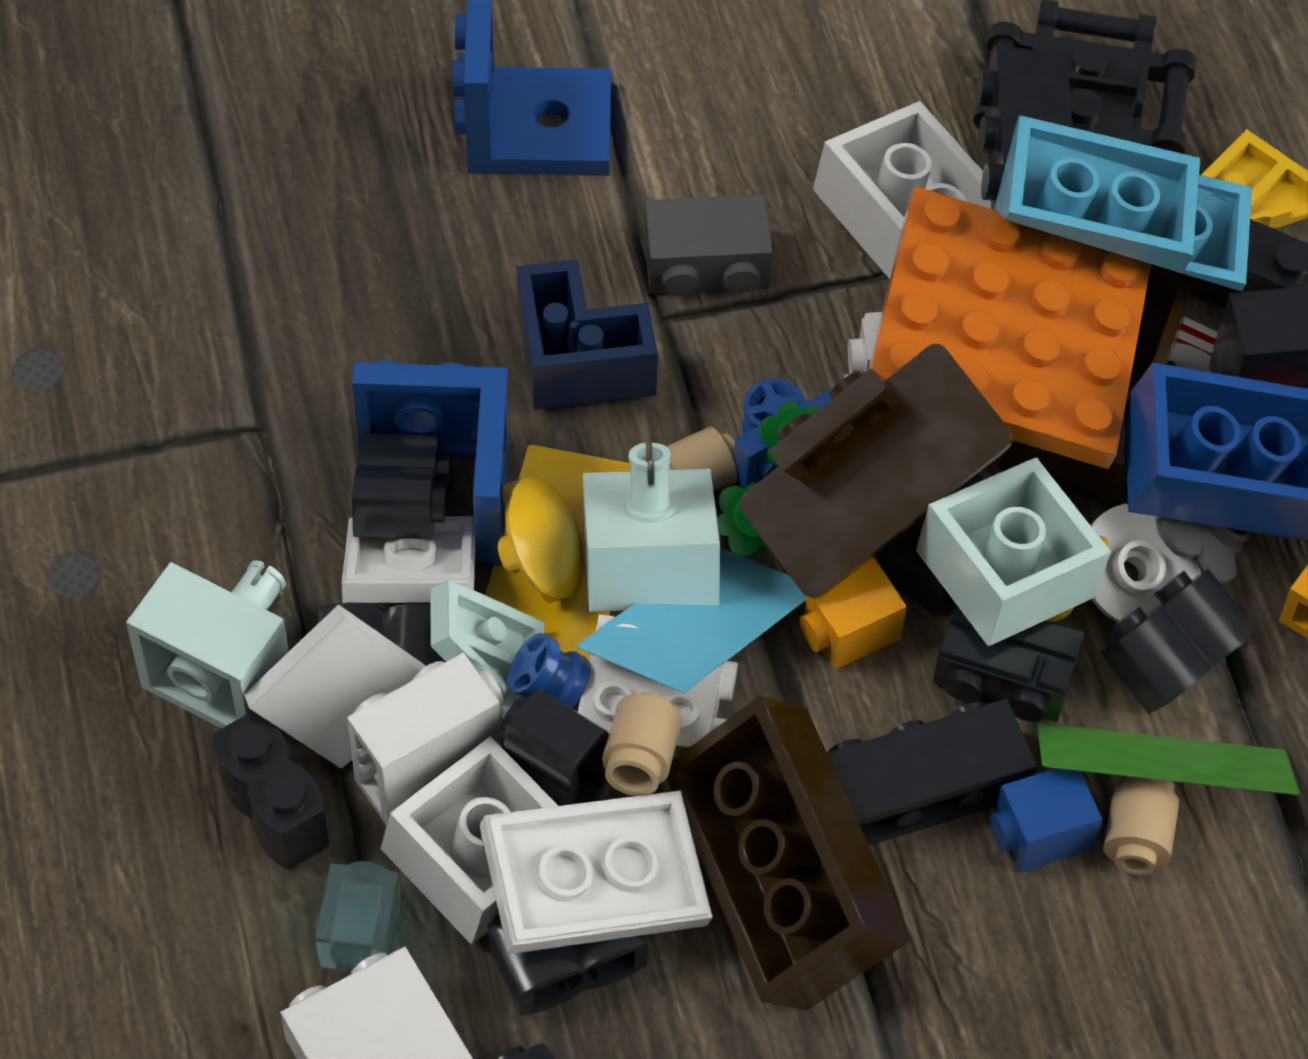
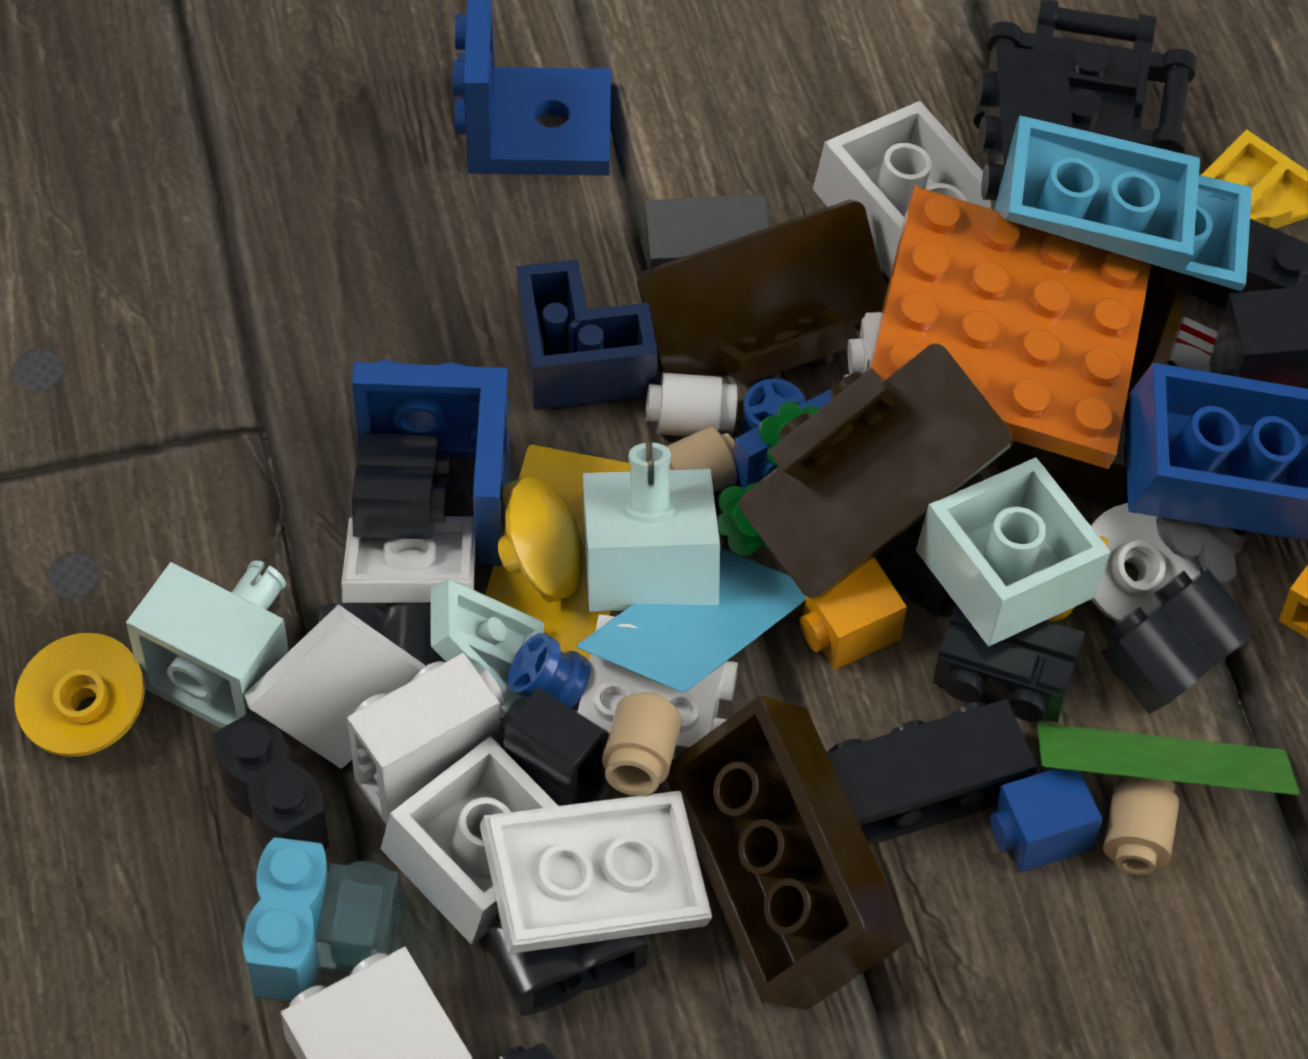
(63, 677): none -> yellow dish
(284, 923): none -> medium azure brick
(690, 404): none -> white brick
(767, 297): none -> dark brown bracket

